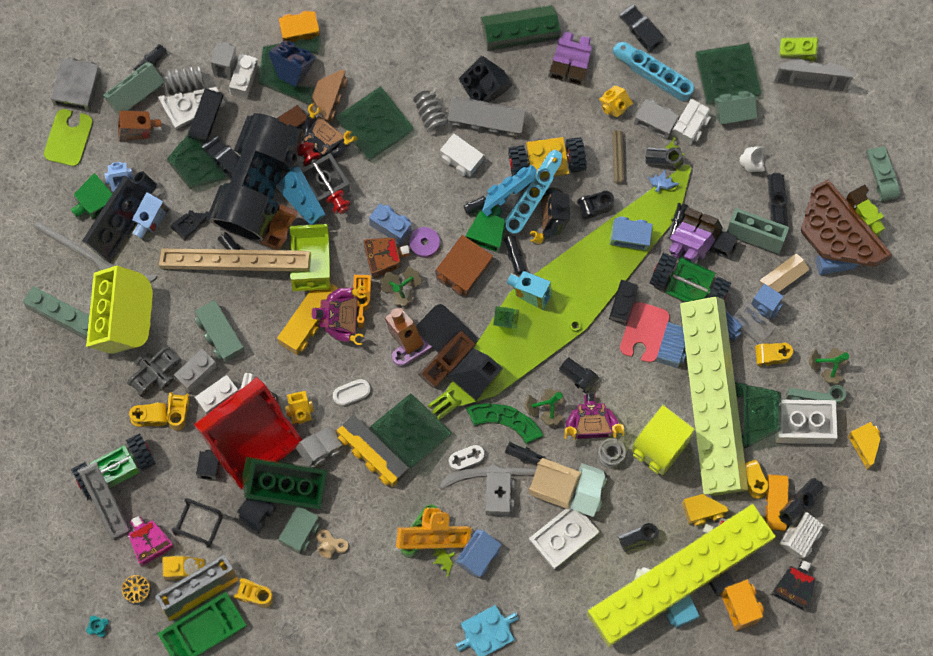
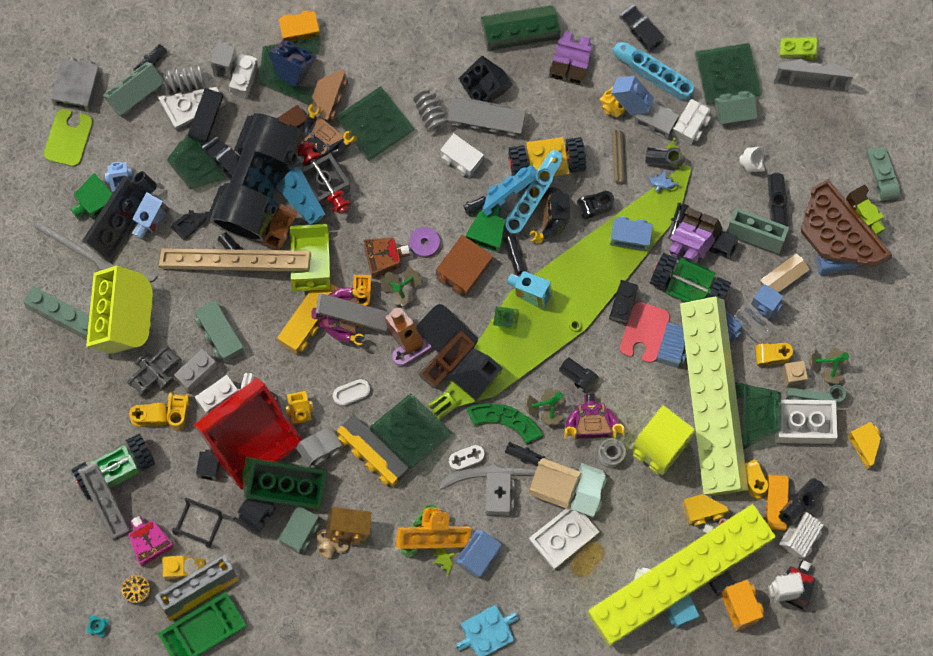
(136, 125): dark orange torso -> none
(250, 592): yellow piece -> none
(348, 525): none -> pearl gold brick
(351, 312): none -> light grey tile
(390, 223): medium blue brick -> none
(586, 558): none -> clear yellow tile
(632, 95): none -> medium blue piece
(636, 537): black piece -> none
(786, 587): none -> white brick
(794, 374): none -> tan brick

